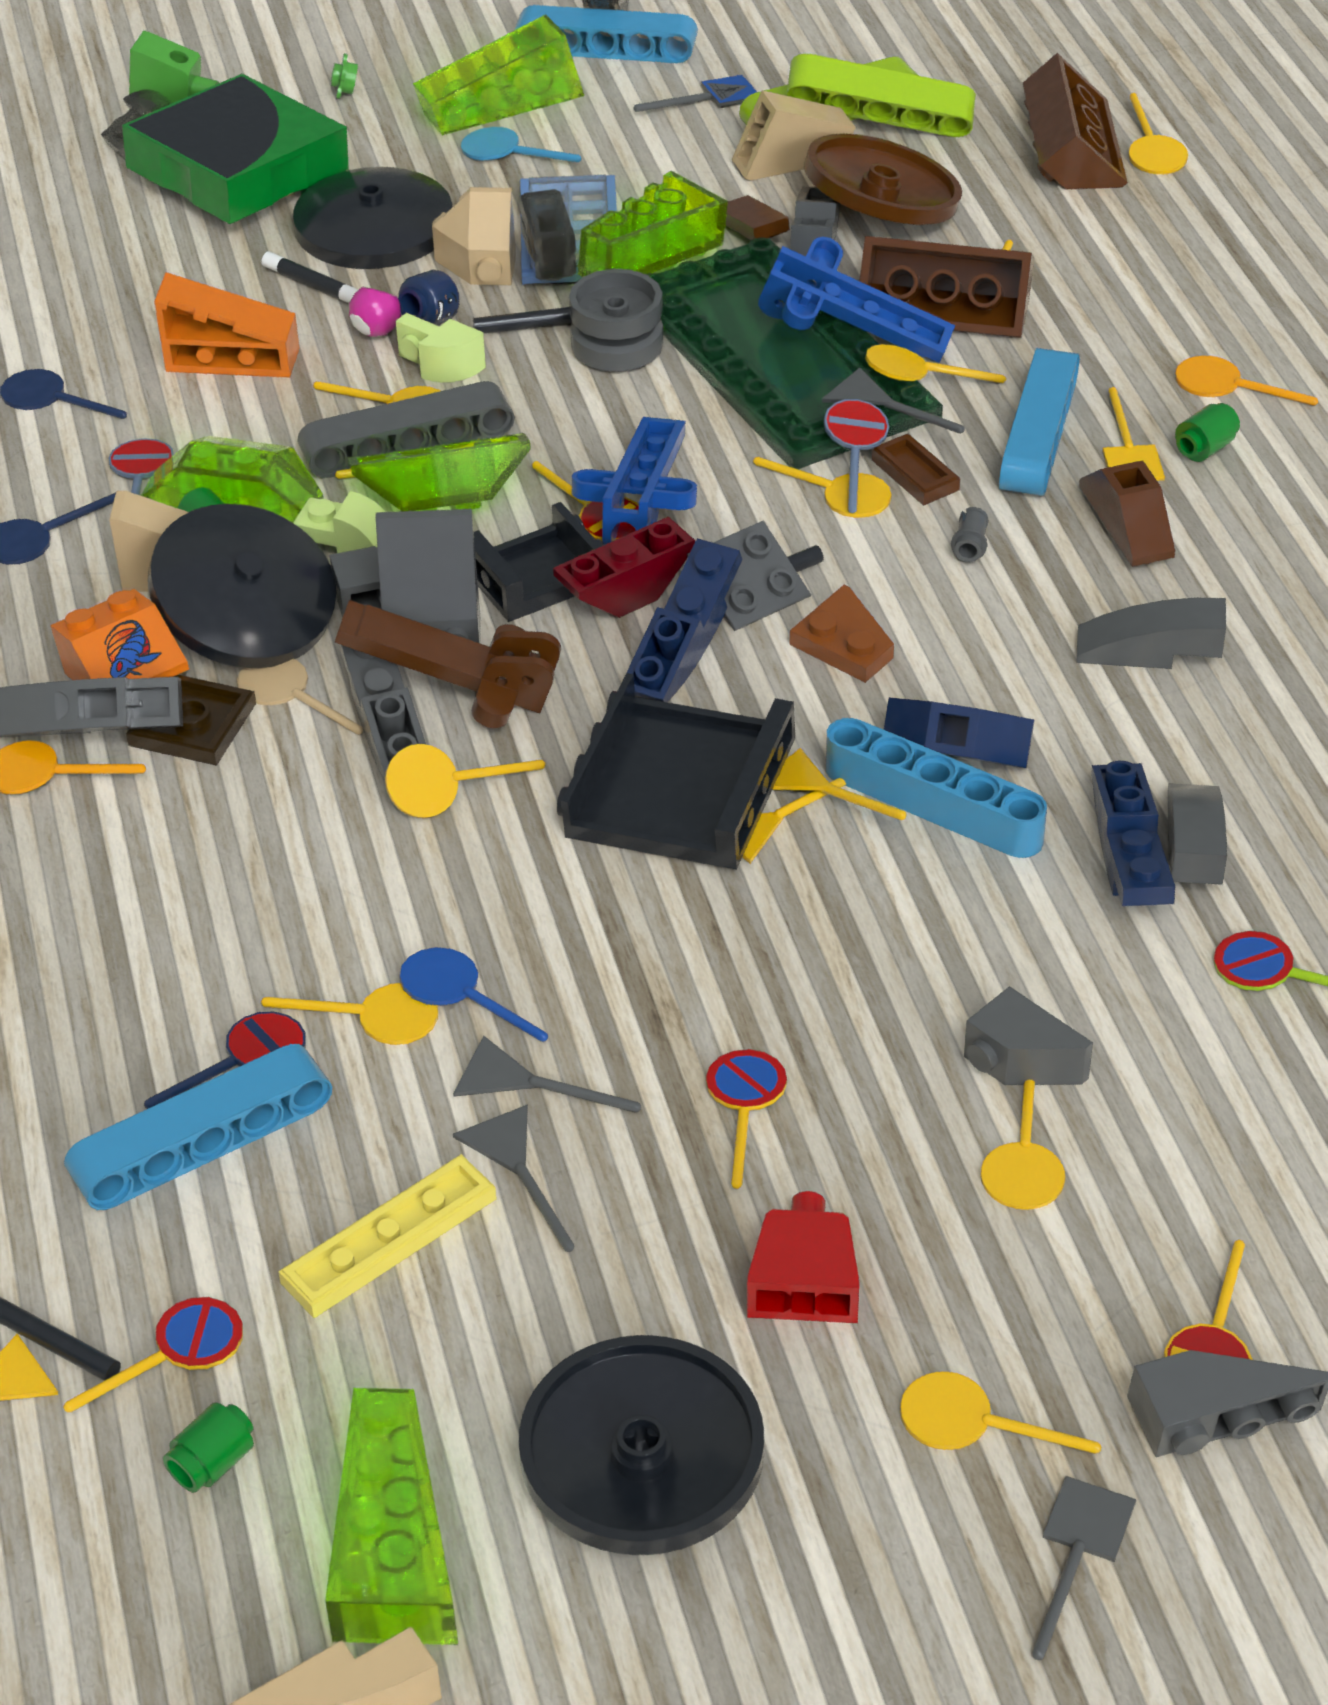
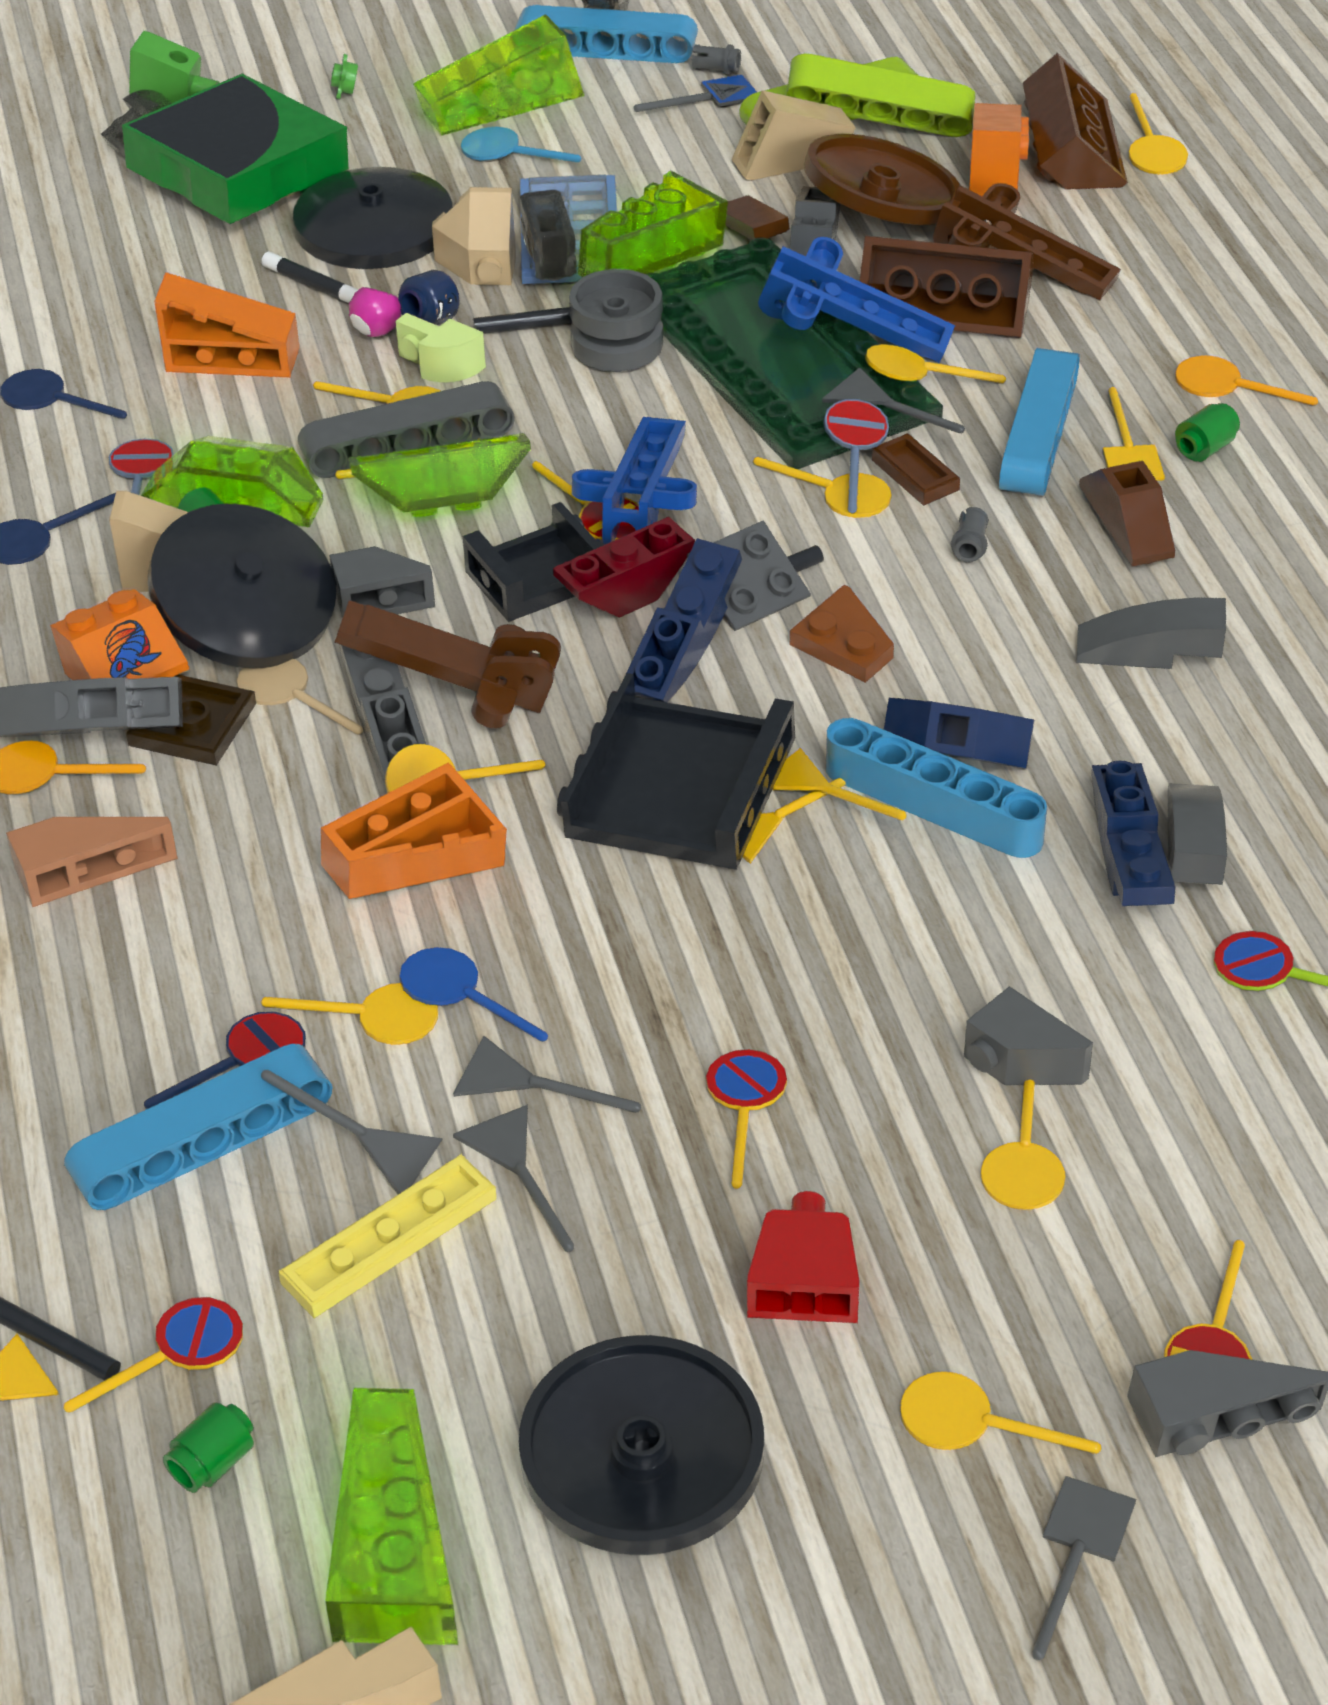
(84, 852): none -> nougat slope
(341, 525): yellowish green brick -> none
(395, 1153): none -> dark grey piece
(413, 837): none -> orange wedge
(430, 569): dark grey slope -> none
(717, 58): none -> dark grey pin
(965, 224): none -> reddish brown piece
(997, 145): none -> orange wedge

